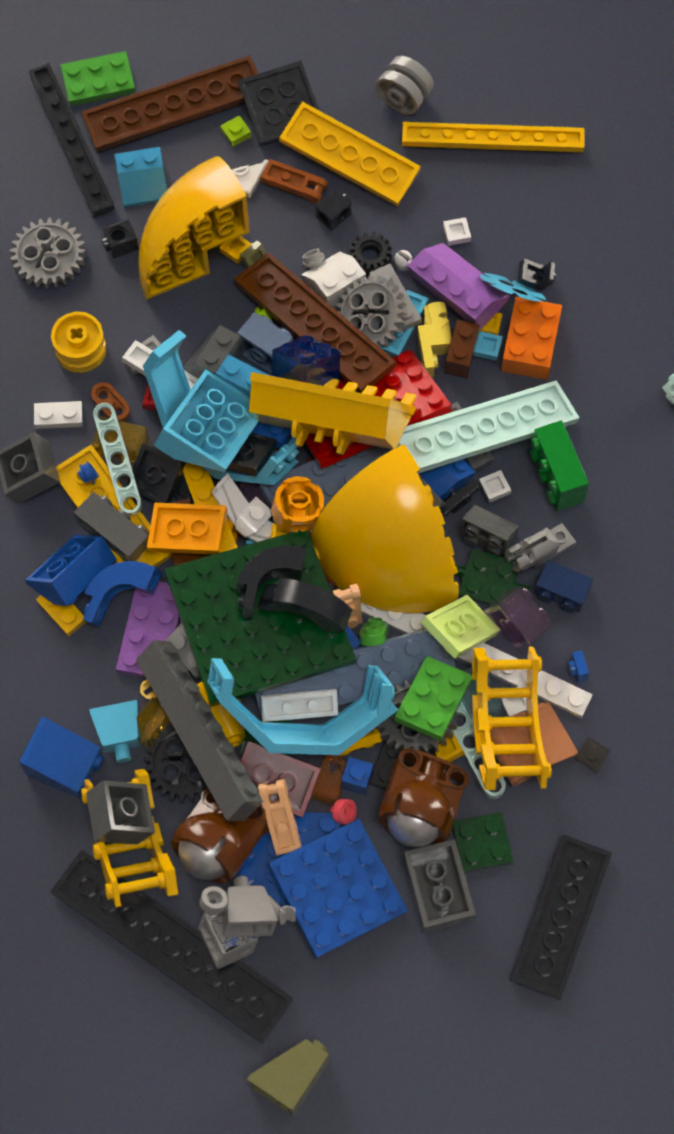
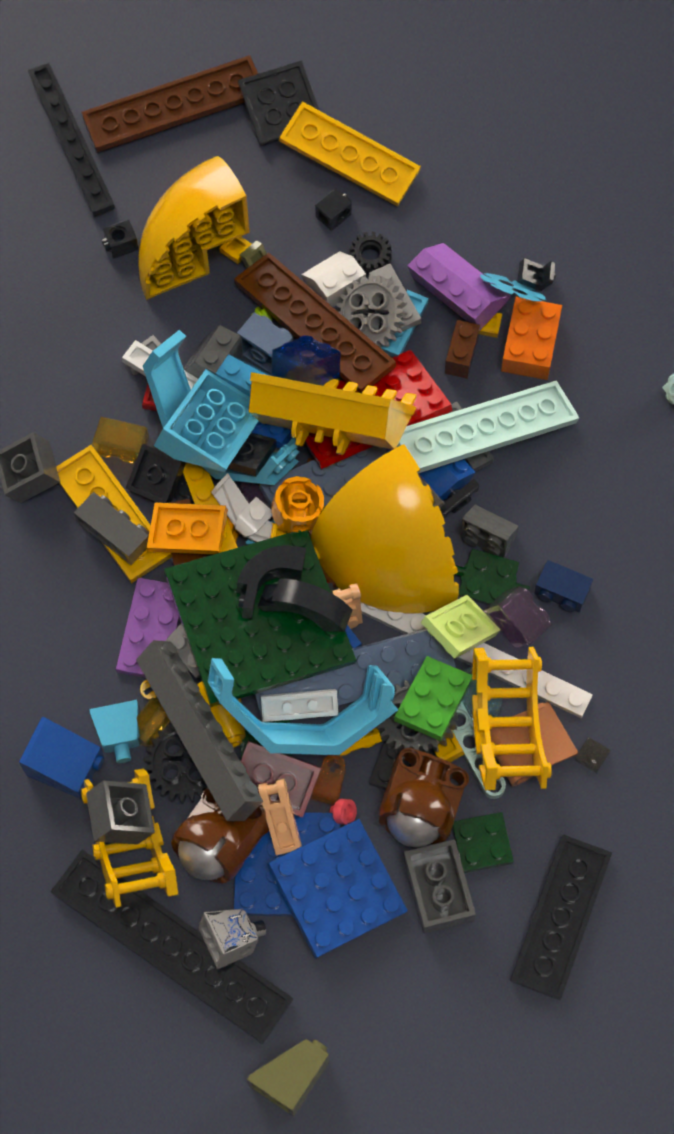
(48, 253): light grey gear -> none
(58, 415): white plate -> none
(66, 617): yellow plate -> none
(71, 569): blue slope -> none
(78, 342): yellow wheel -> none
(88, 473): blue plate -> none
(98, 78): bright green plate -> none
(110, 449): light aqua beam -> none
(113, 399): dark orange plate -> none
(115, 580): blue arch -> none
(141, 176): dark azure slope -> none
(235, 131): lime plate -> none
(245, 909): light grey torso -> none
(250, 176): white tile -> none
(294, 180): dark orange plate -> none
(313, 258): light grey plate -> none
(357, 776): blue brick -> none
(374, 632): bright green plate -> none
(400, 261): white hinge -> none
(404, 85): light grey wheel -> none
(434, 335): light yellow plate -> none
(456, 231): white plate -> none
(488, 346): medium azure plate -> none
(493, 137): yellow plate -> none
(494, 486): white plate -> none
(514, 706): white plate -> none
(540, 547): light grey plate -> none
(558, 466): green brick -> none
(578, 667): blue plate -> none

